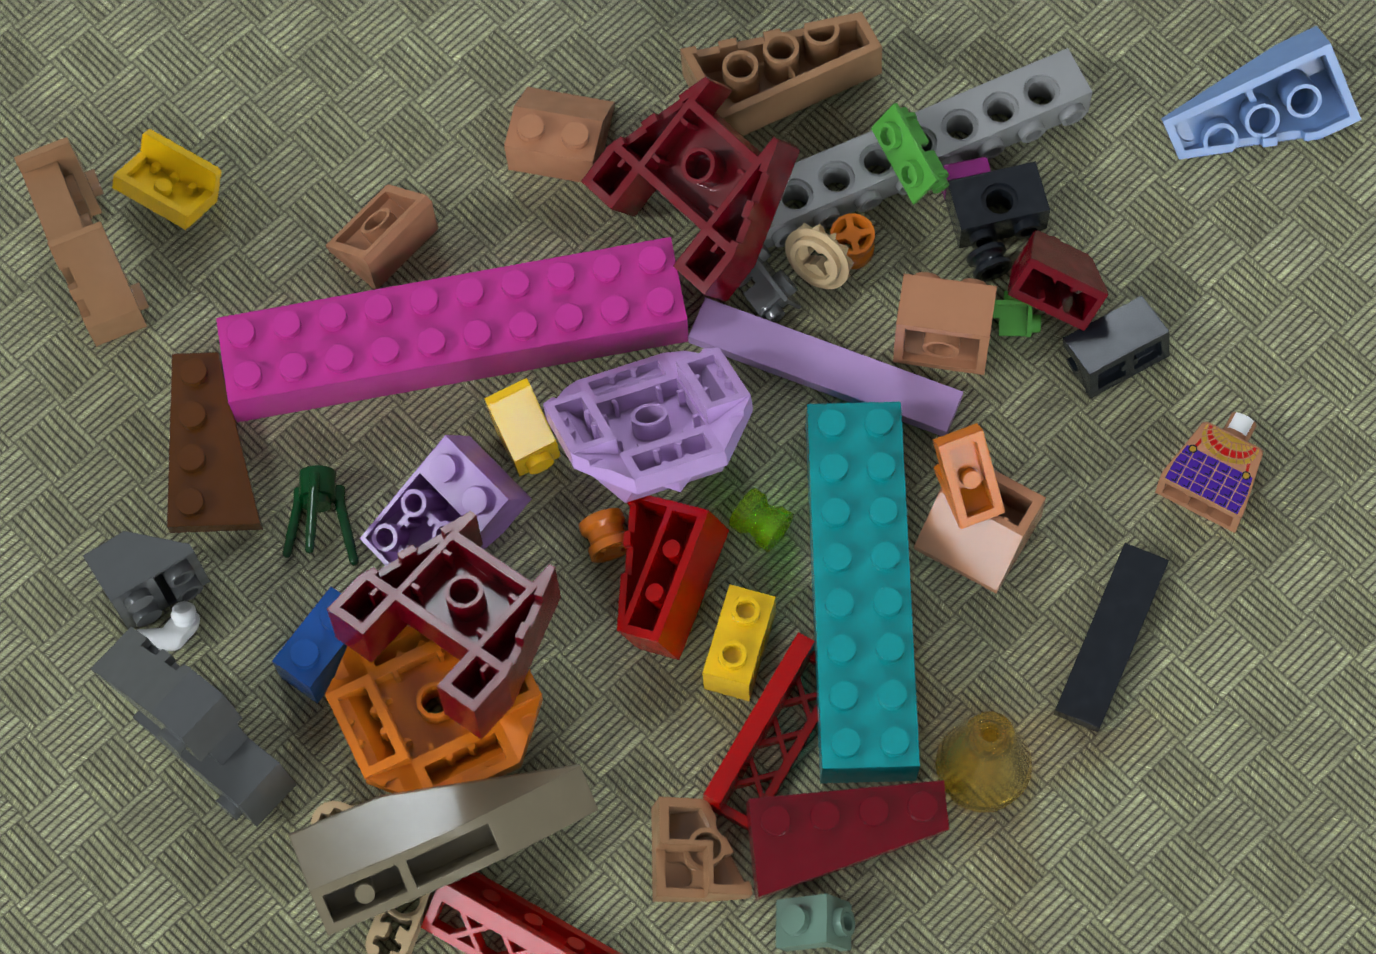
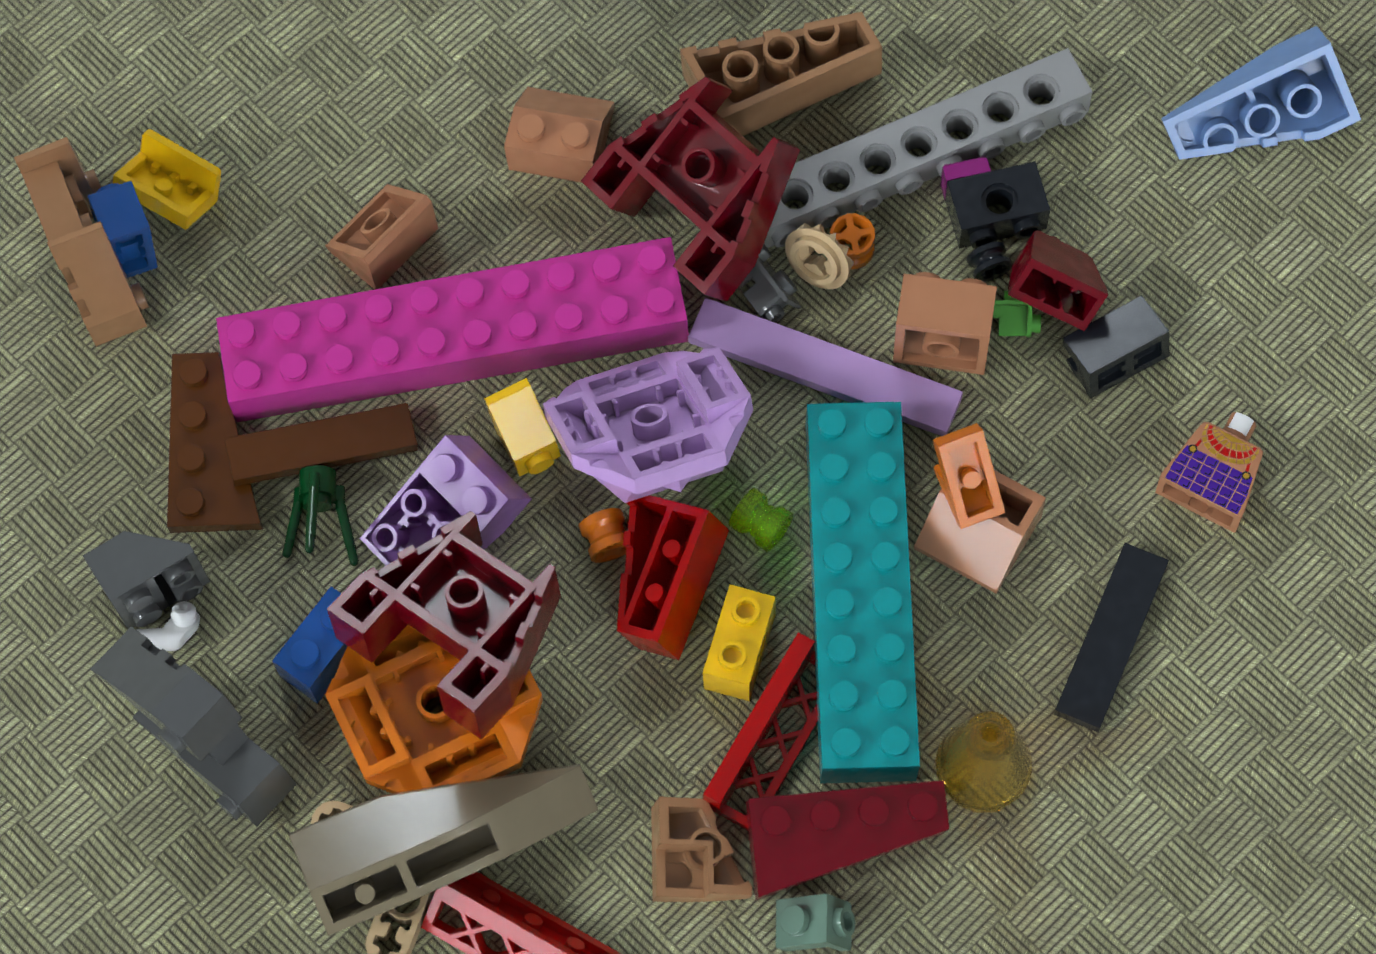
(125, 226): none -> blue brick
(321, 442): none -> reddish brown tile
(902, 143): bright green hinge -> none

